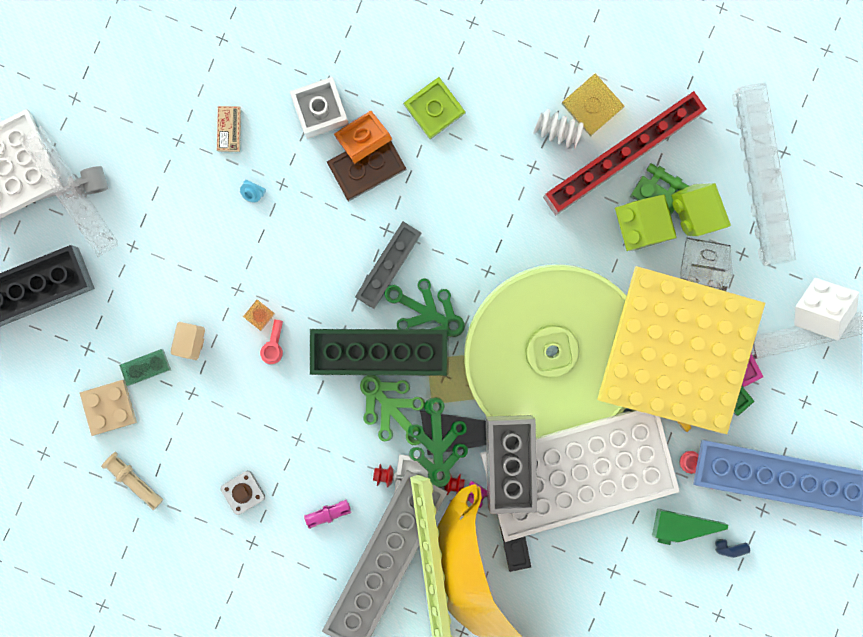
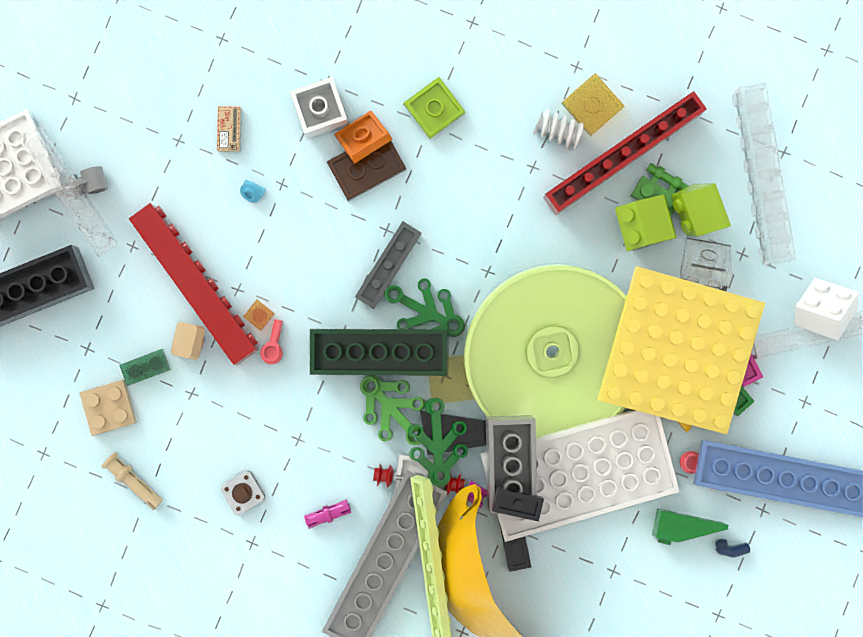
(193, 283): none -> red brick
(517, 504): none -> black plate

